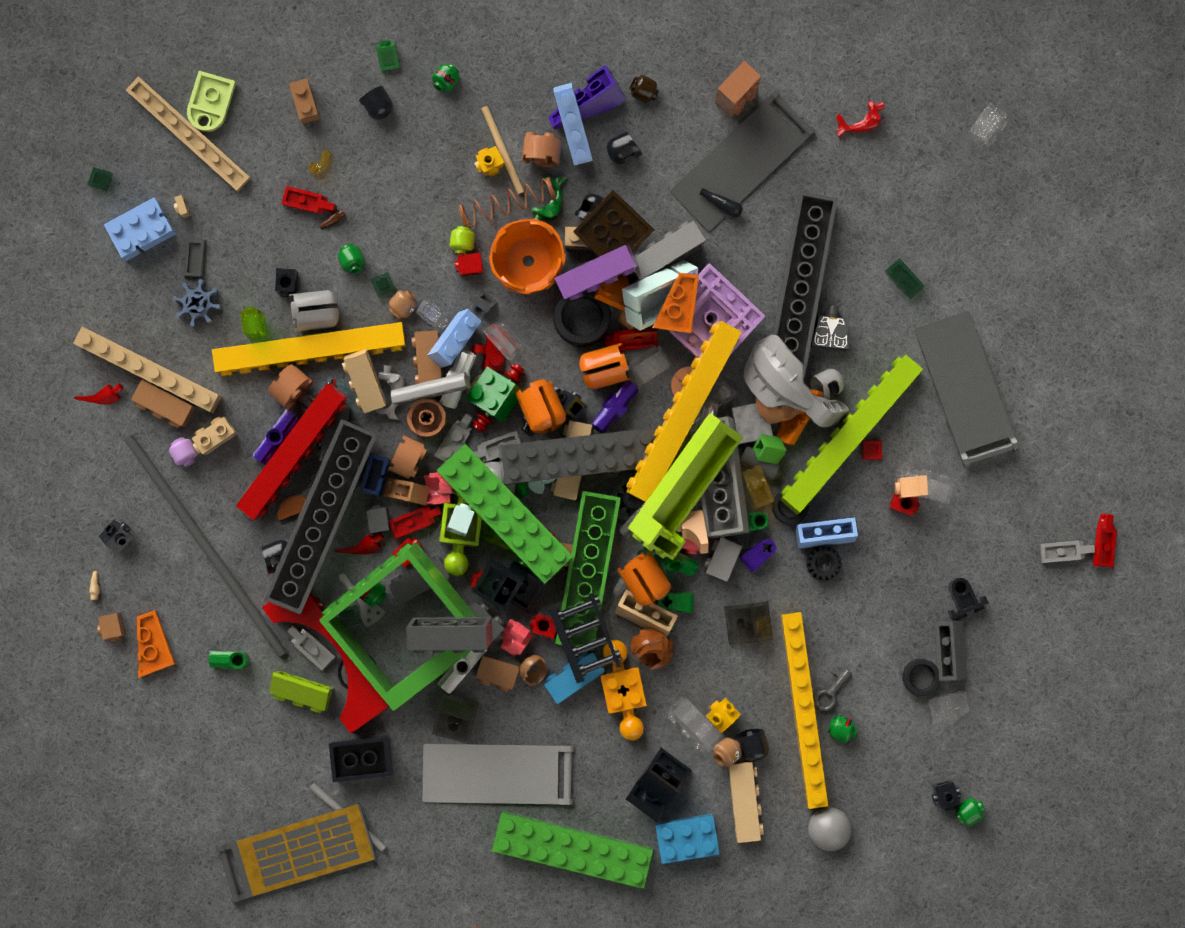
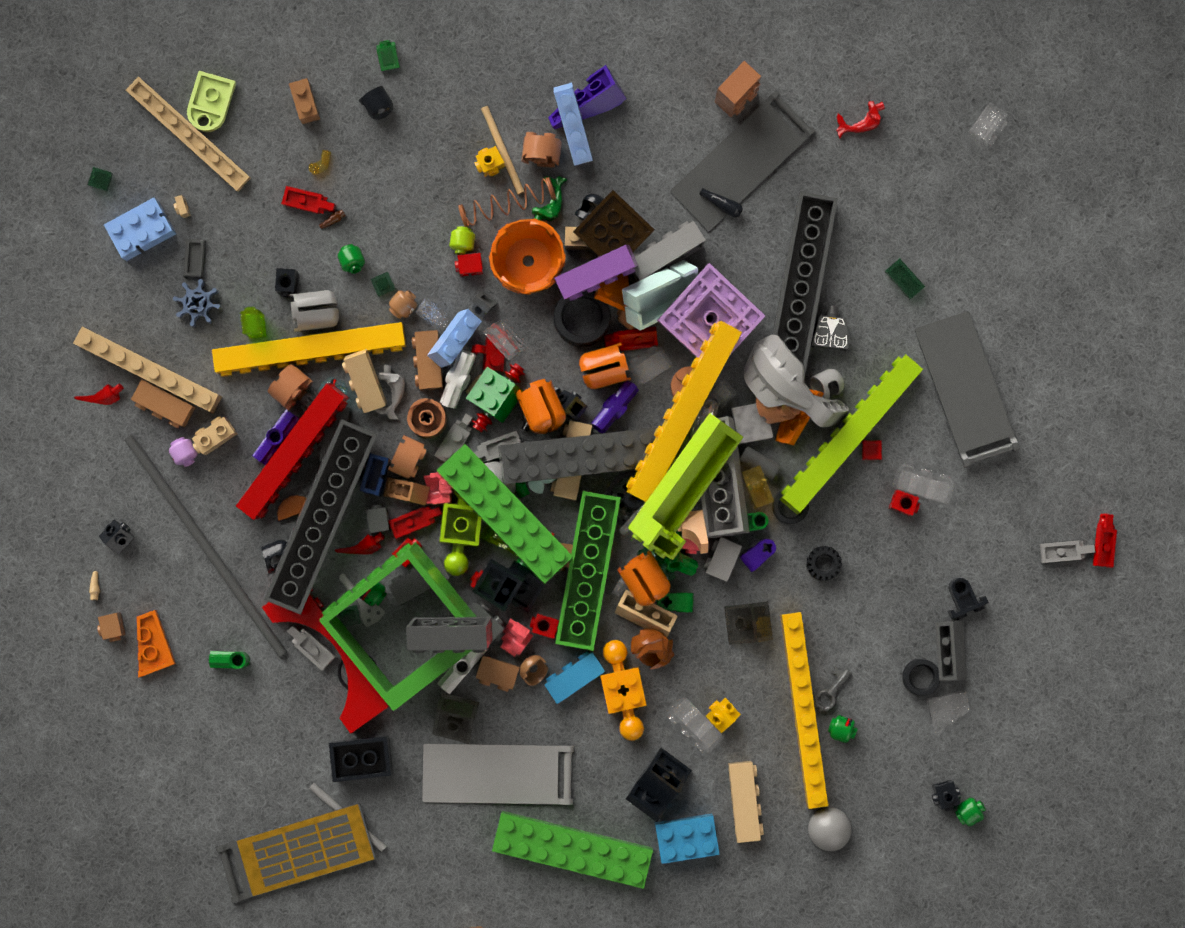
(300, 691): lime slope -> none
(430, 389): light grey brick -> none
(445, 78): green head -> none
(460, 519): light aqua brick -> none
(574, 652): black fence -> none
(616, 144): black helmet -> none
(644, 89): dark brown head -> none
(679, 305): orange wing -> none
(727, 752): medium nougat head -> none
(754, 746): black helmet -> none
(769, 449): bright green brick -> none
(826, 533): light blue brick -> none
(912, 487): light nougat arch -> none

